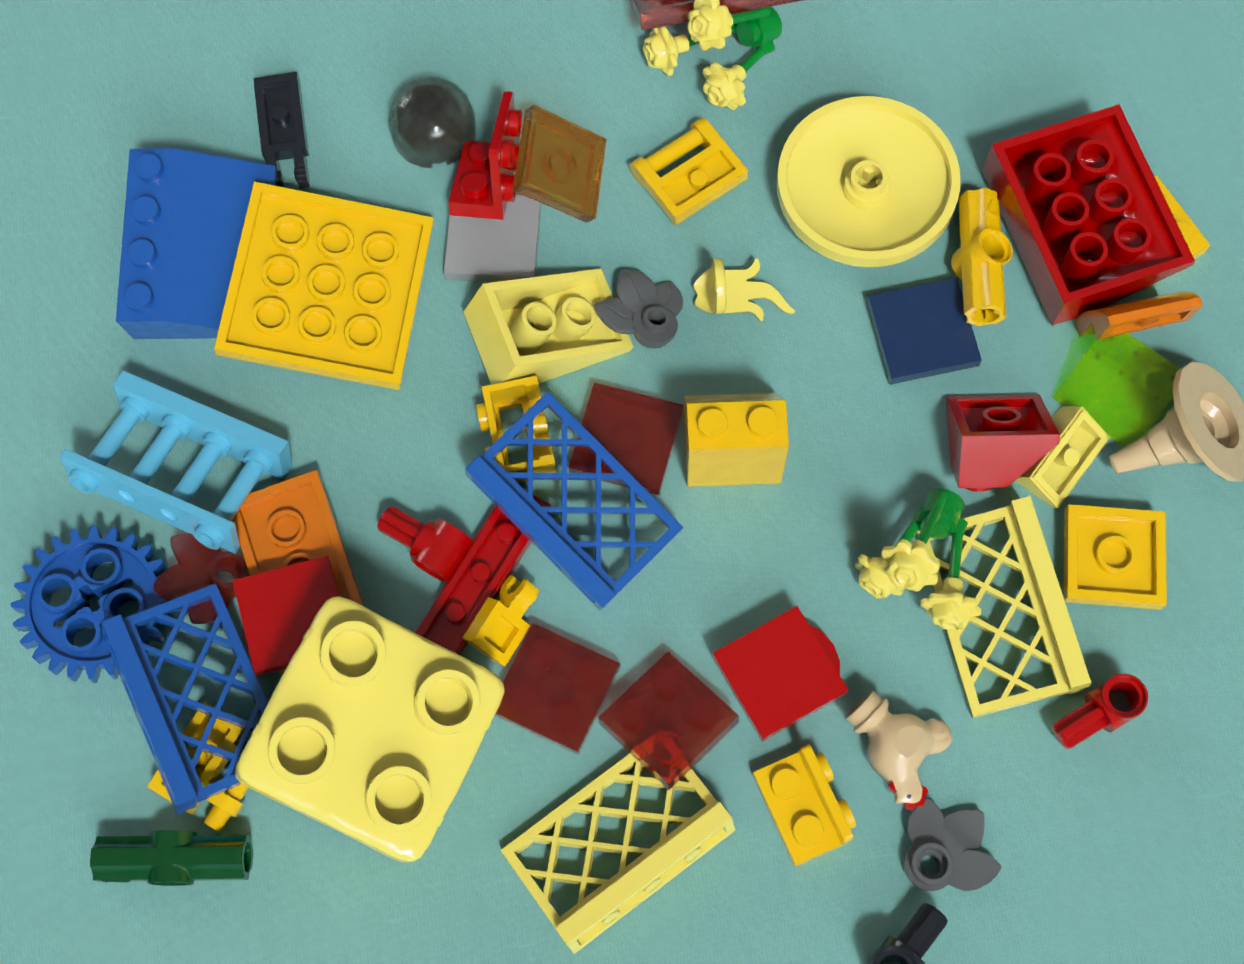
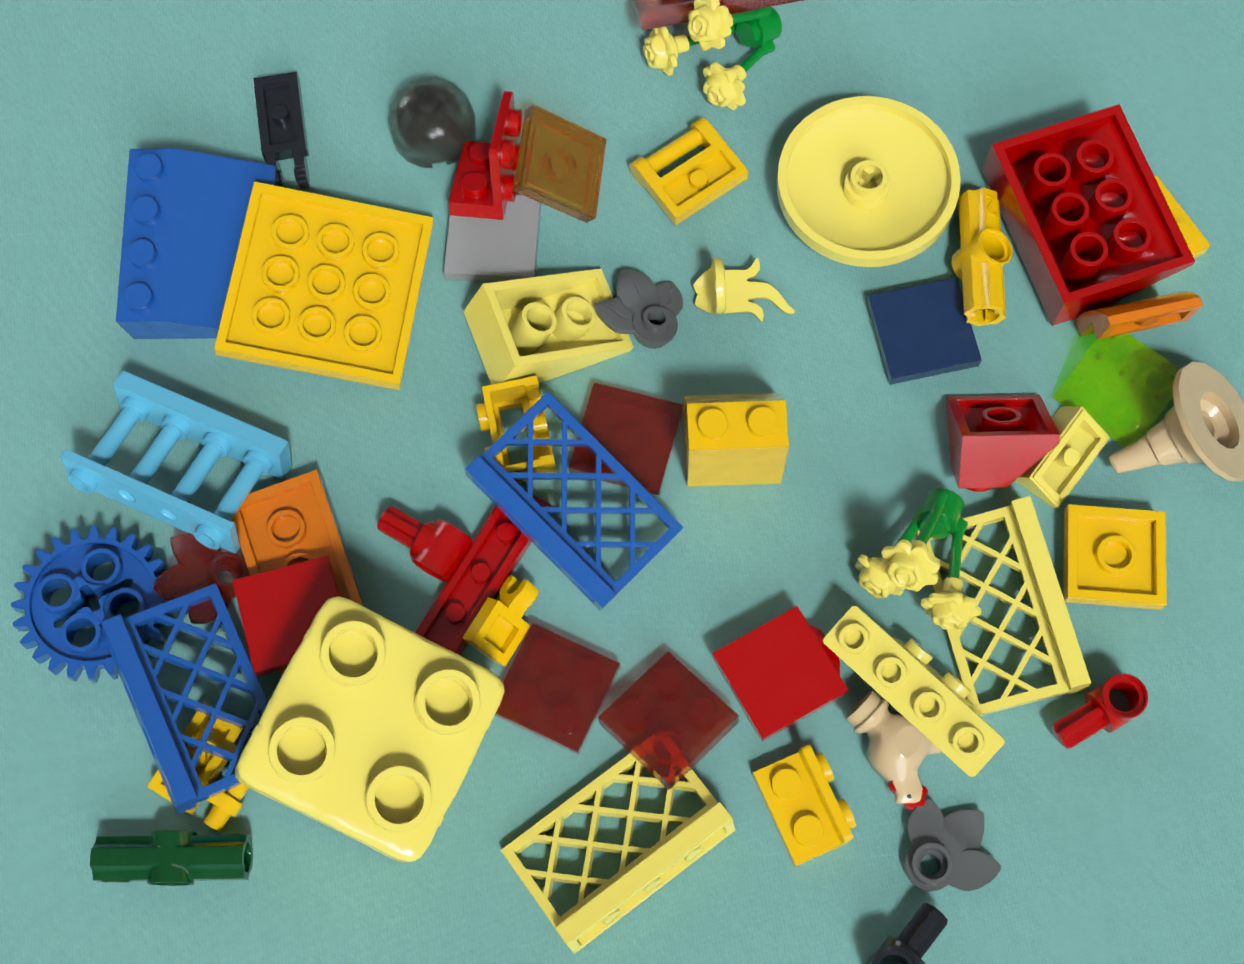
(916, 690): none -> light yellow bracket

